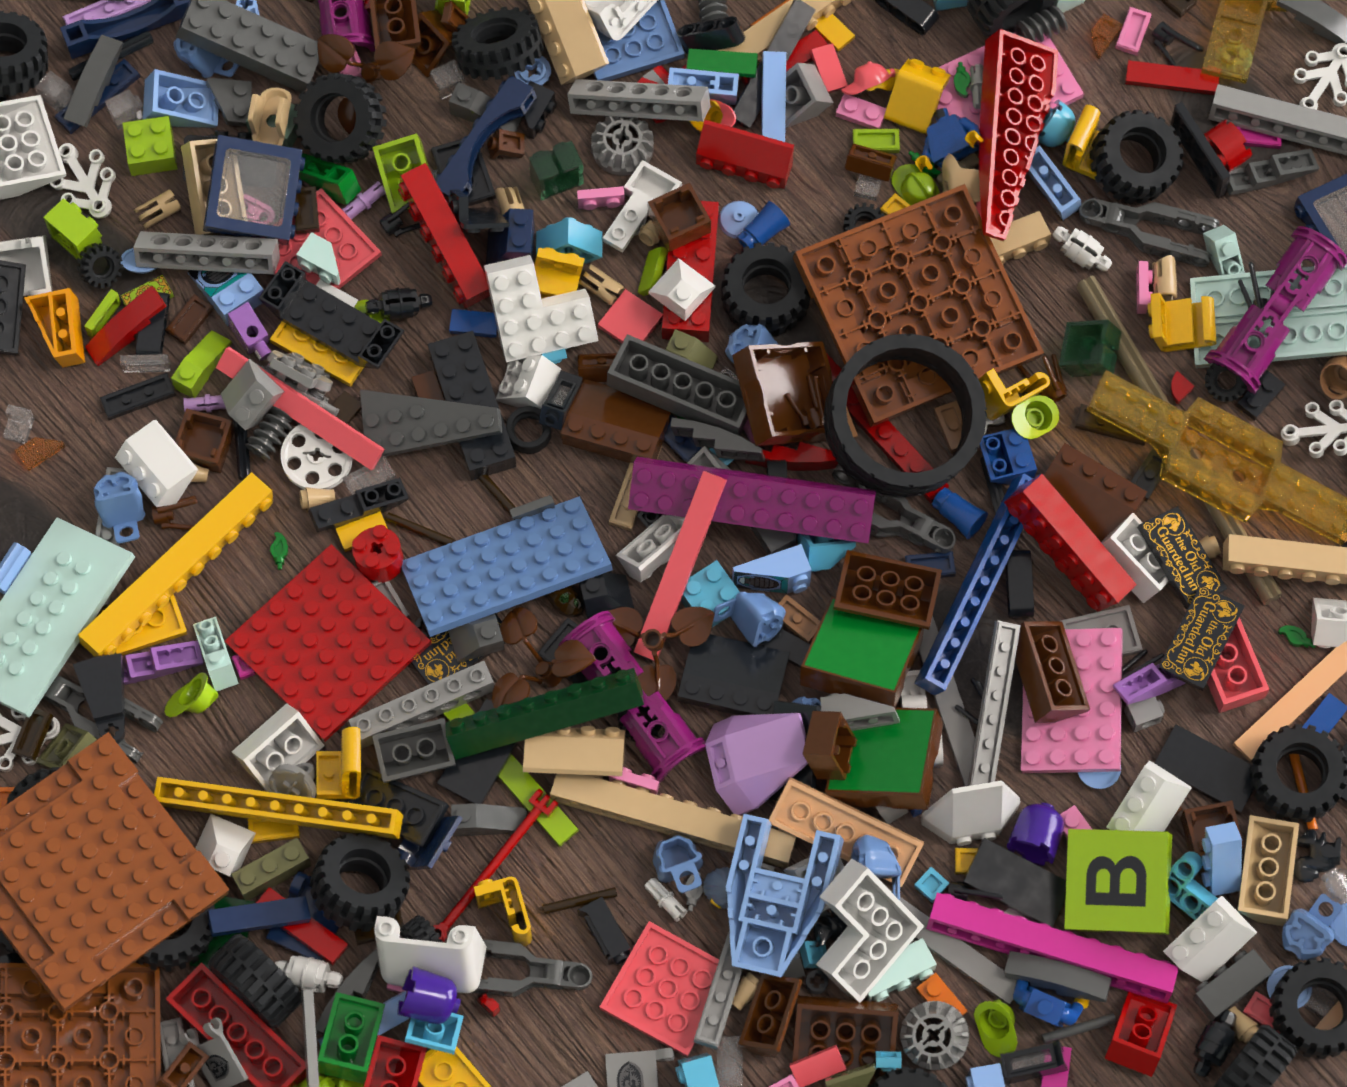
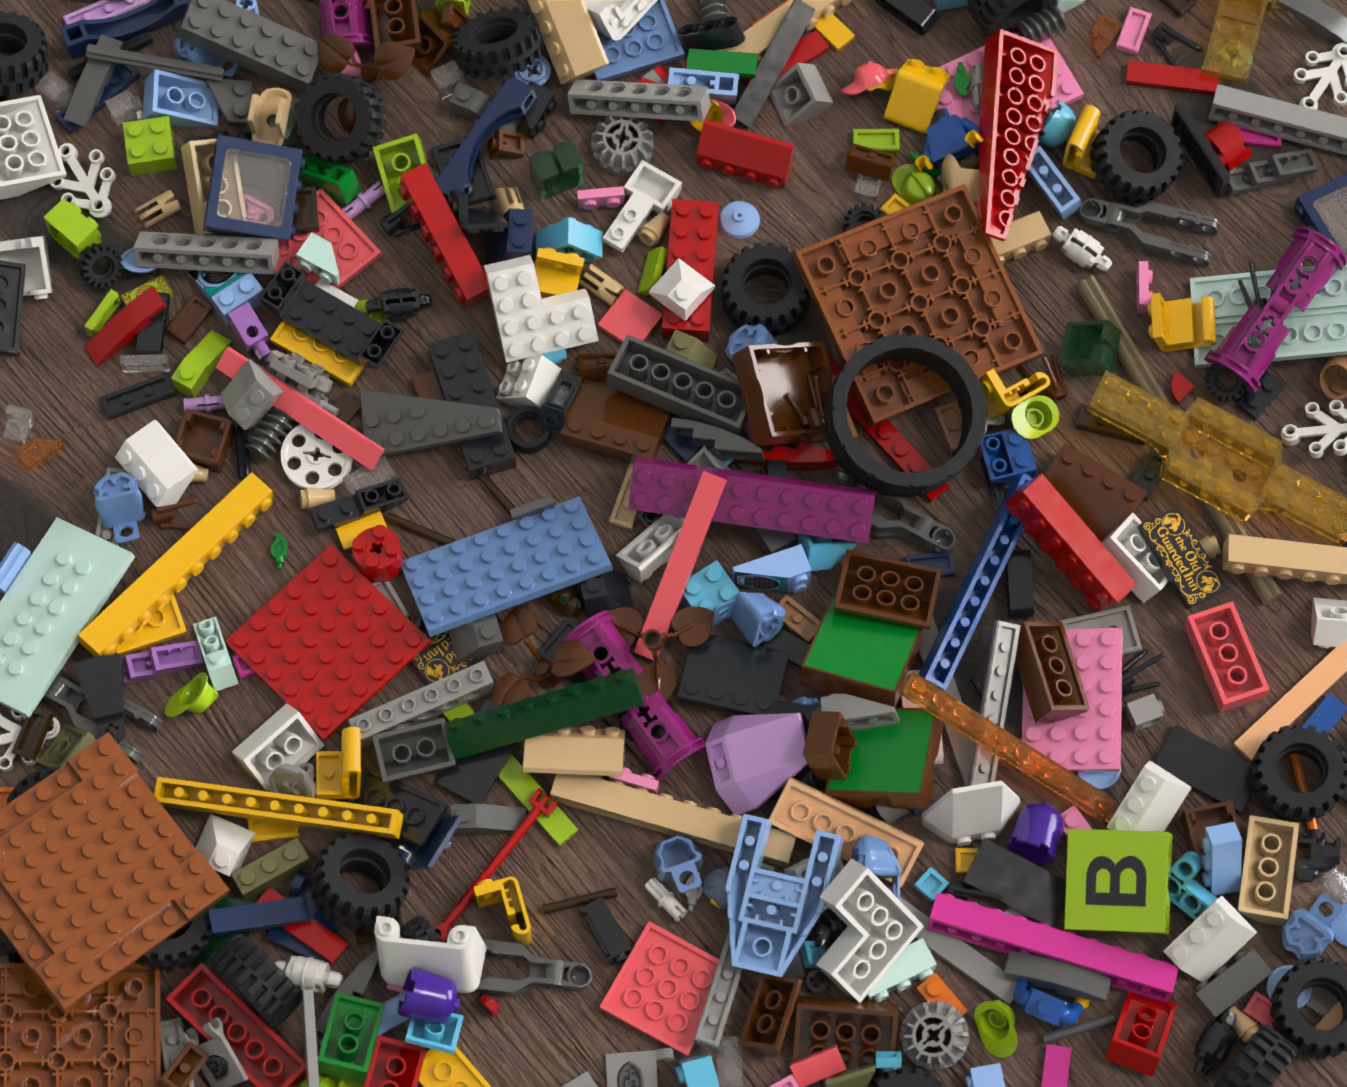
(60, 324): light orange wedge -> none
(154, 62): none -> dark grey axle
(481, 323): blue tile -> none
(679, 217): reddish brown container -> none
(745, 991): tan cone -> none
(764, 226): blue plant -> none
(773, 95): light blue tile -> none
(829, 67): coral tile -> none
(860, 112): bright pink plate -> none
(959, 512): blue plant -> none
(1009, 748): none -> clear orange plate
(1033, 1062): black window -> none
(1145, 684): medium lavender slope -> none
(1165, 277): tan arm -> none
(1201, 637): black tile -> none
(1225, 251): light aqua slope -> none
(1296, 636): green piece -> none

